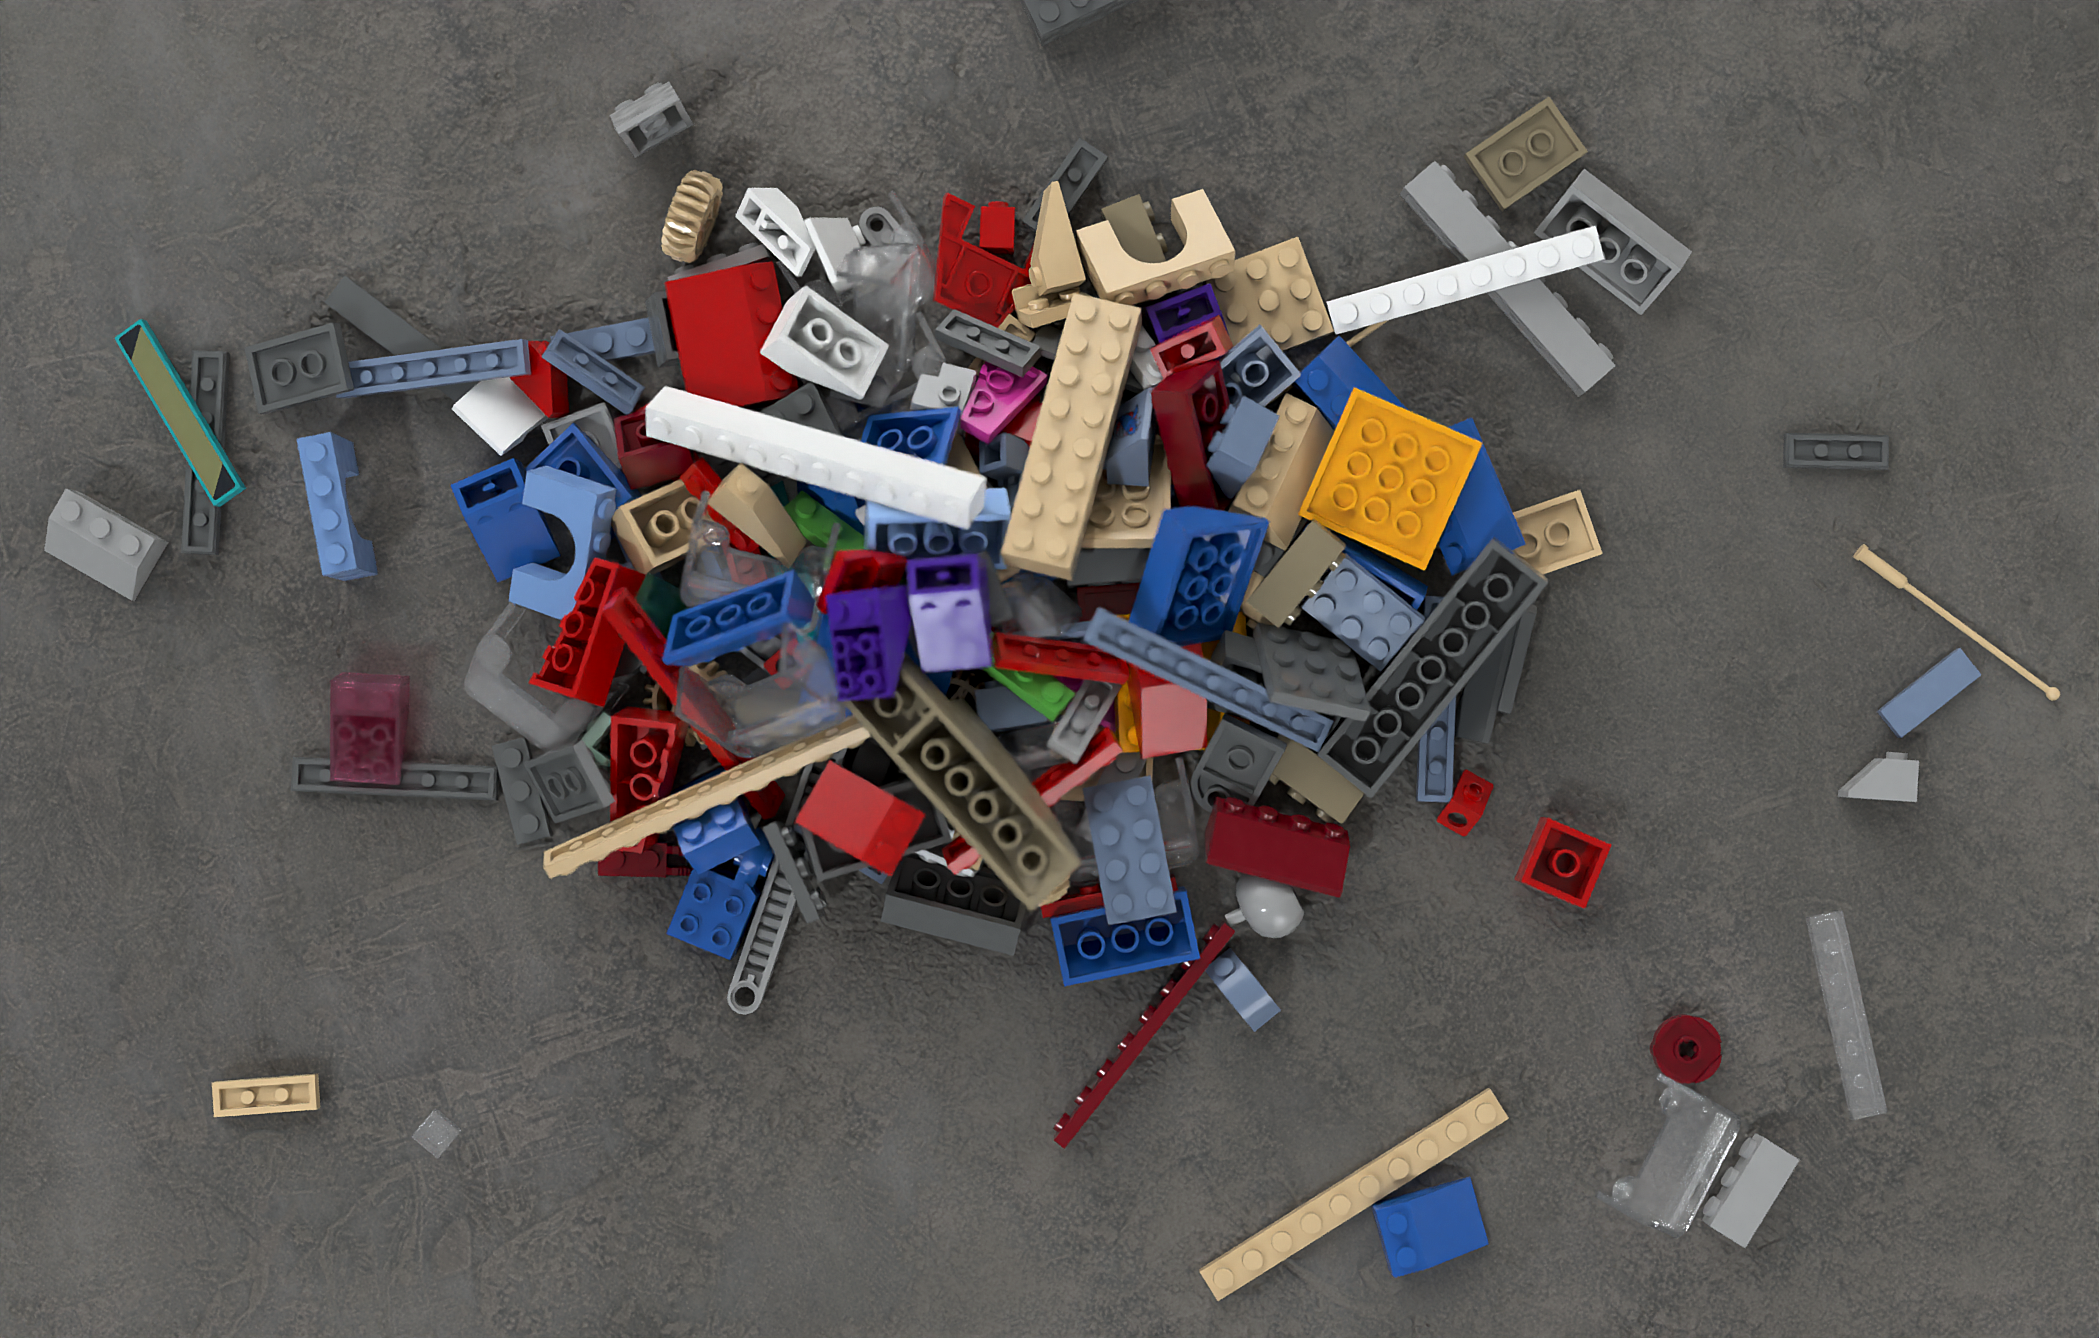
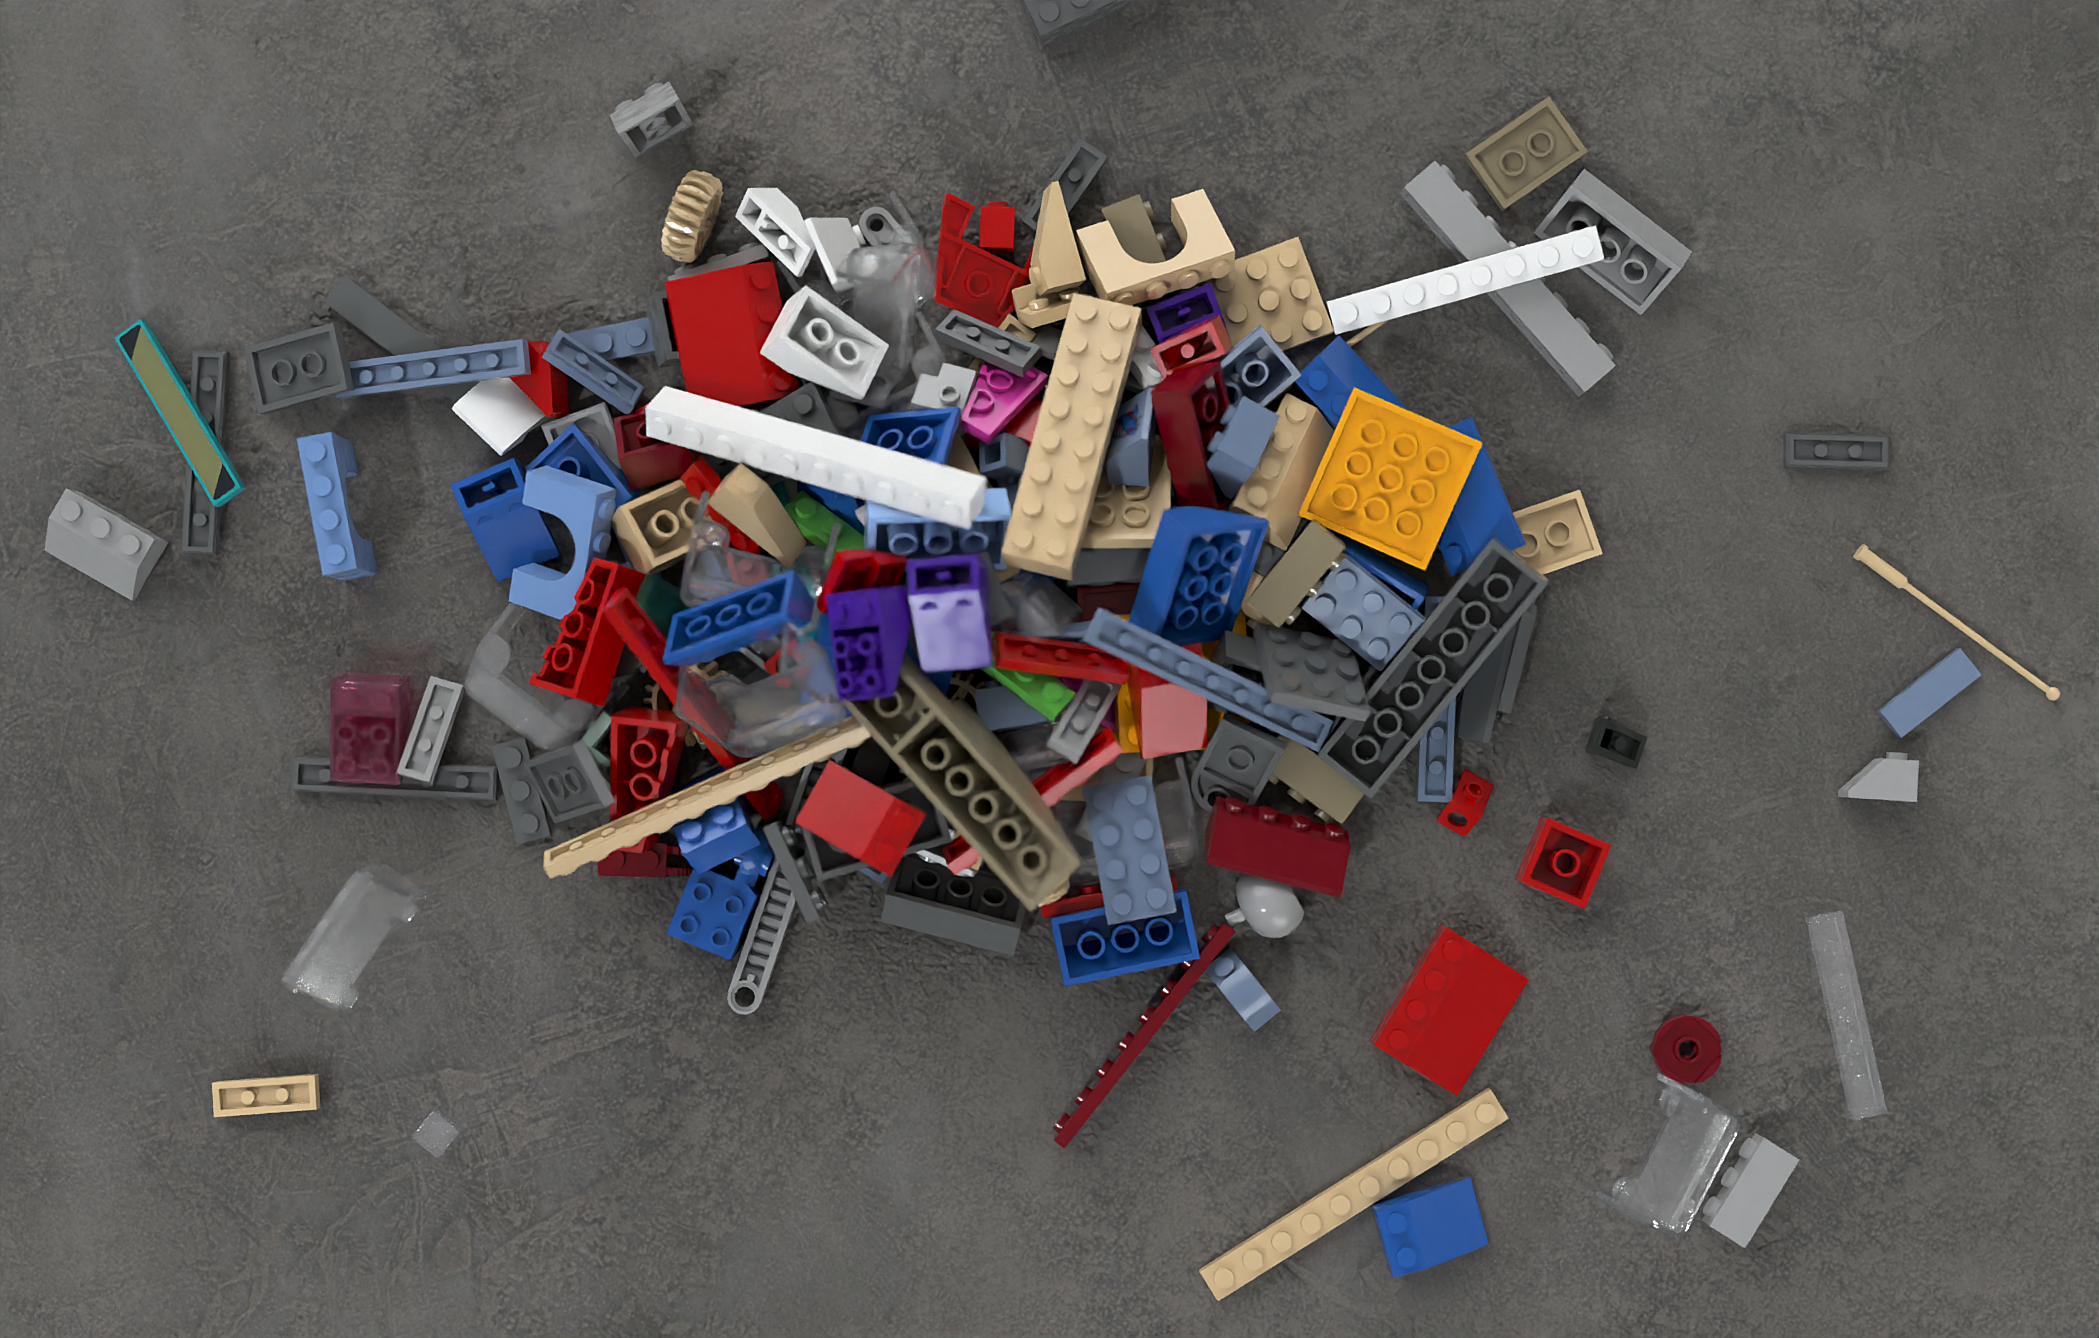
(351, 935): none -> clear windscreen
(431, 730): none -> light grey plate
(1449, 1010): none -> red slope
(1616, 743): none -> pearl dark grey slope

